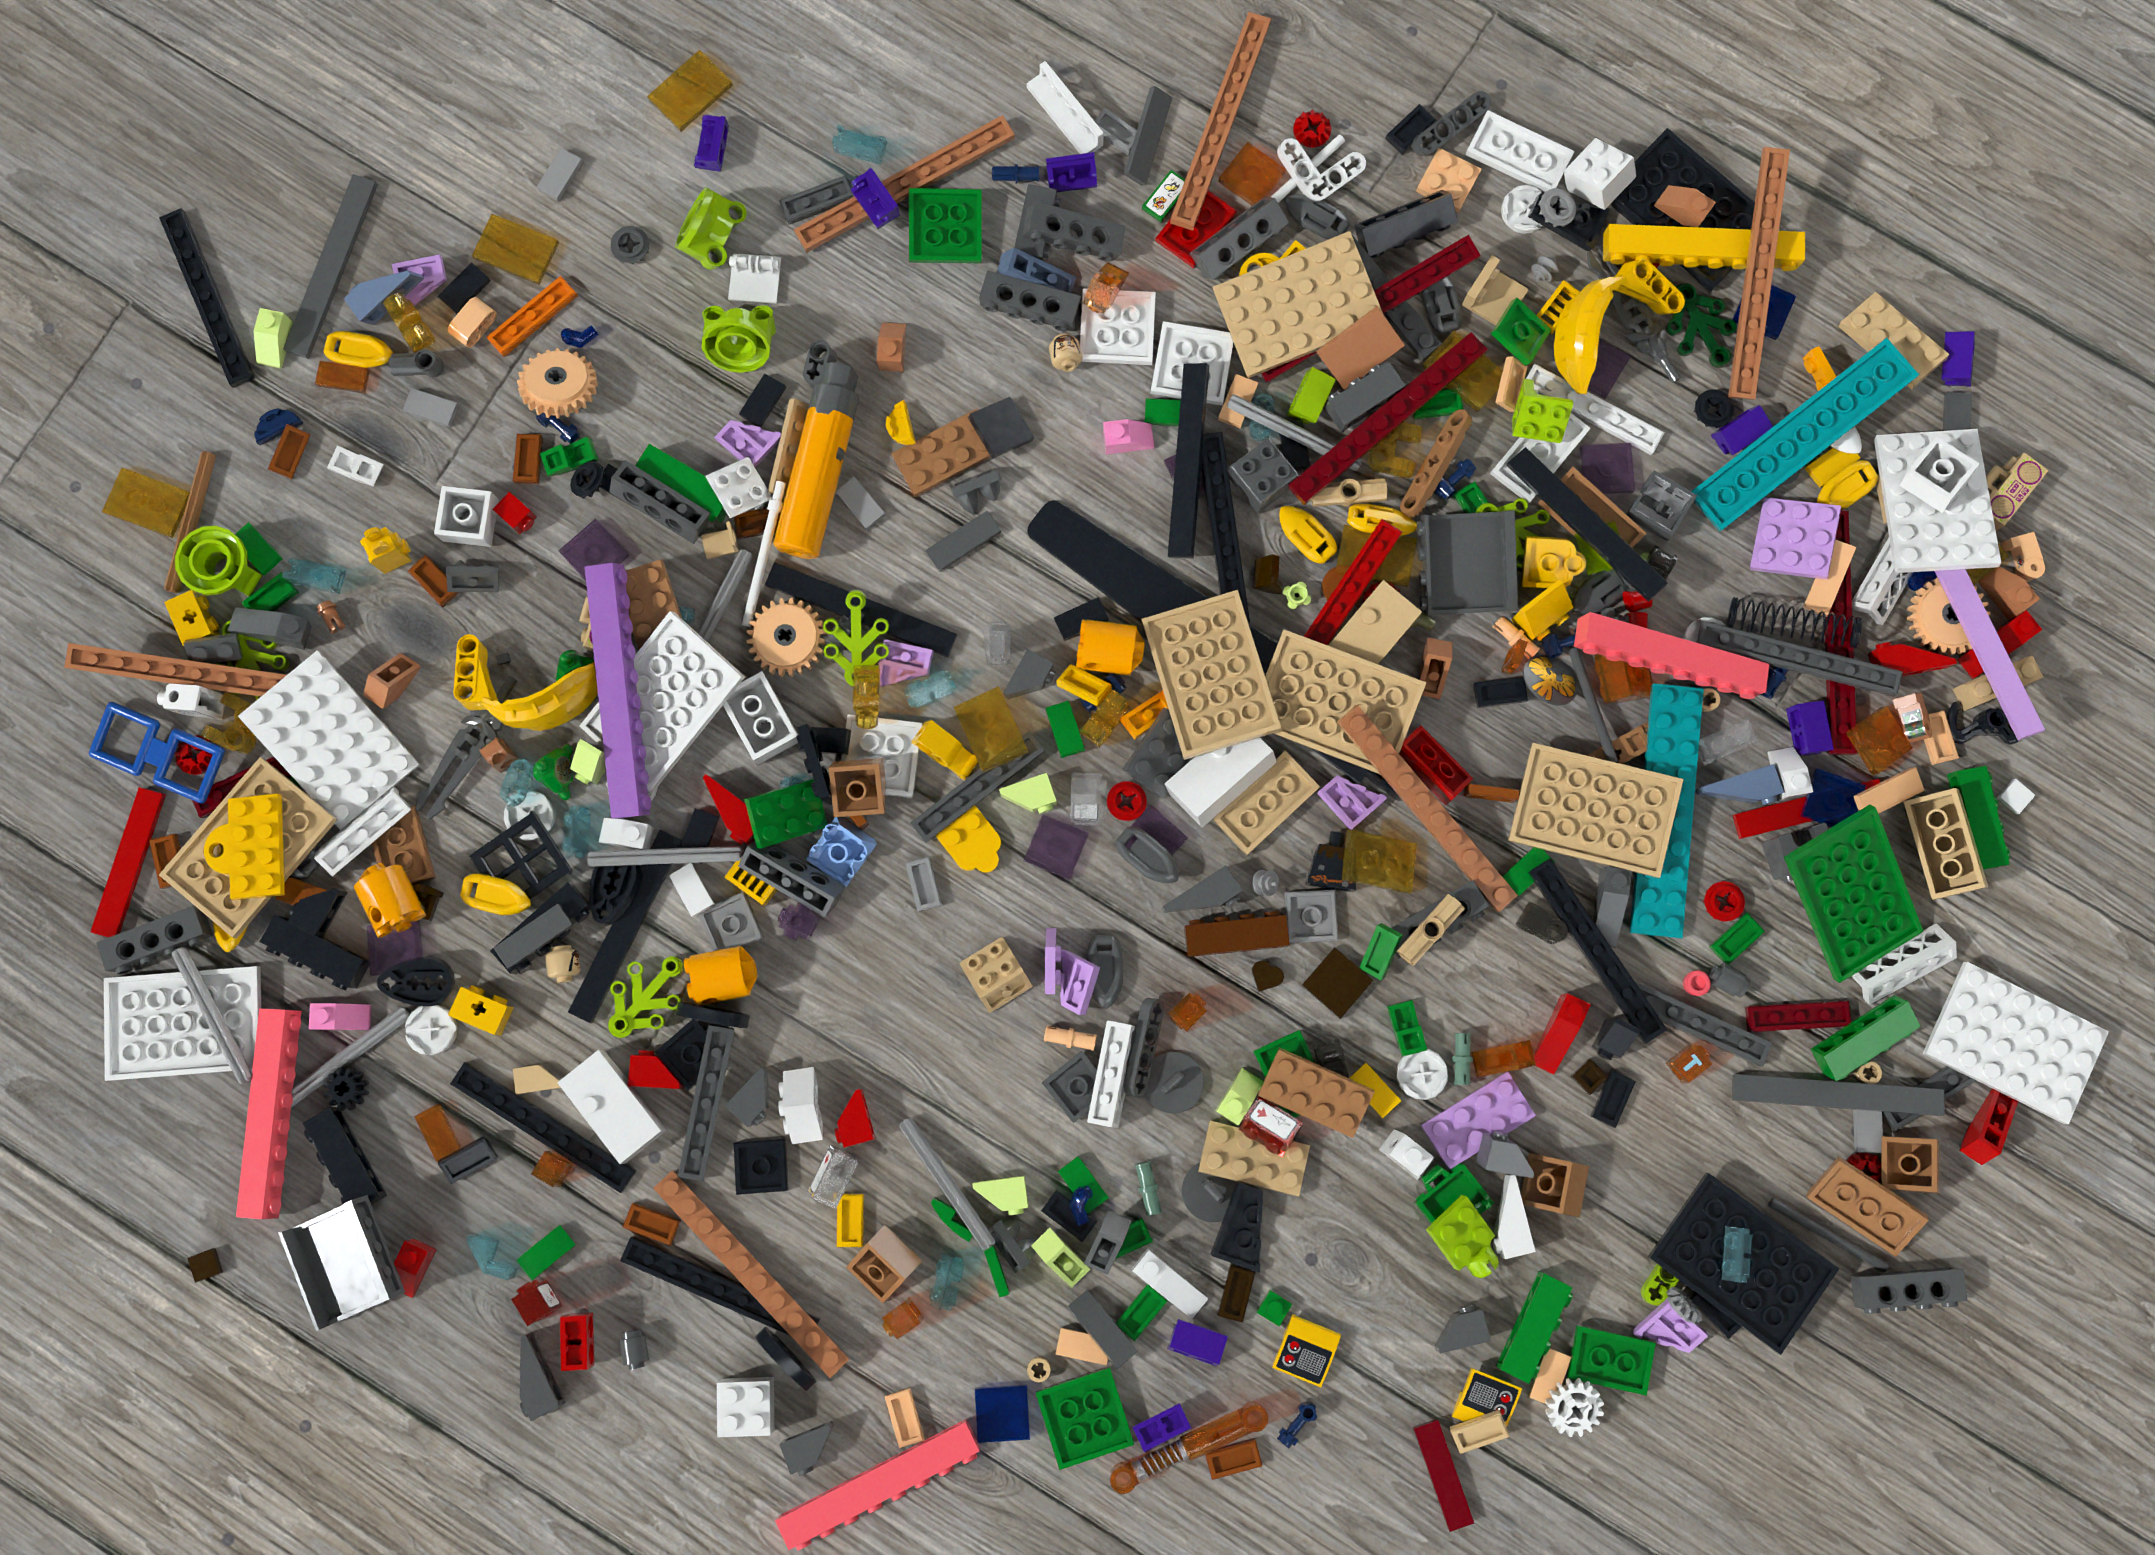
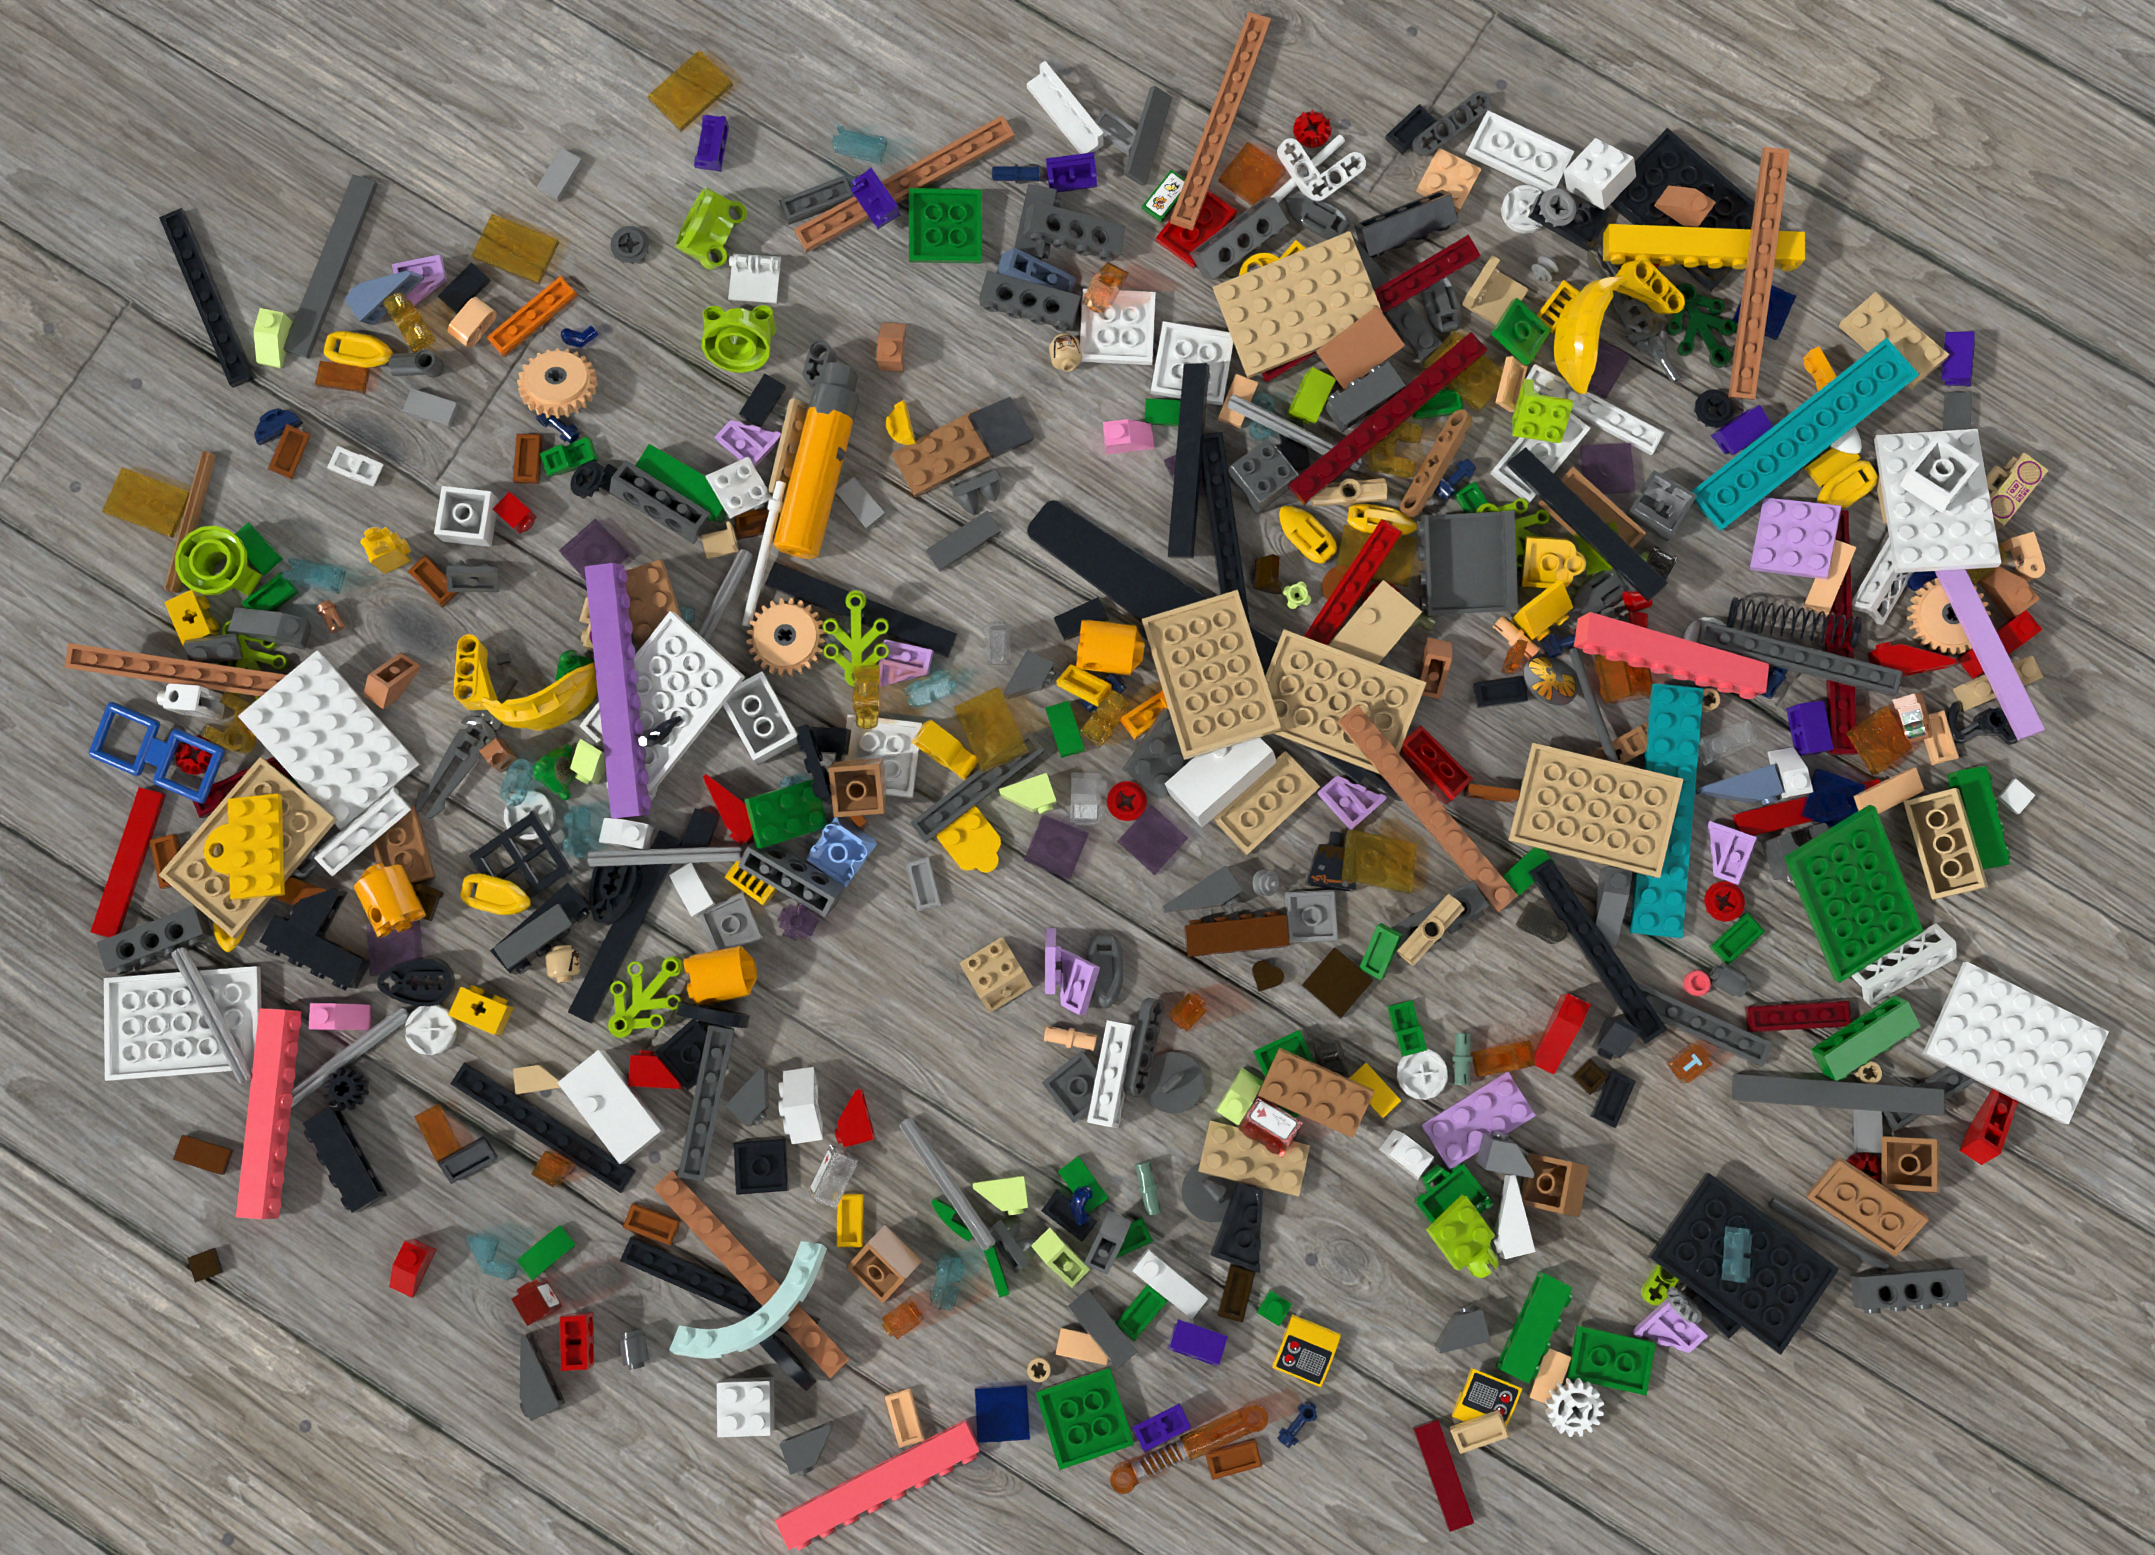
(203, 1154): none -> reddish brown tile
(341, 1262): panel -> none
(659, 733): none -> black bar
(761, 1324): none -> light aqua plate
(1148, 856): dark grey piece -> none
(1730, 852): none -> lavender wing

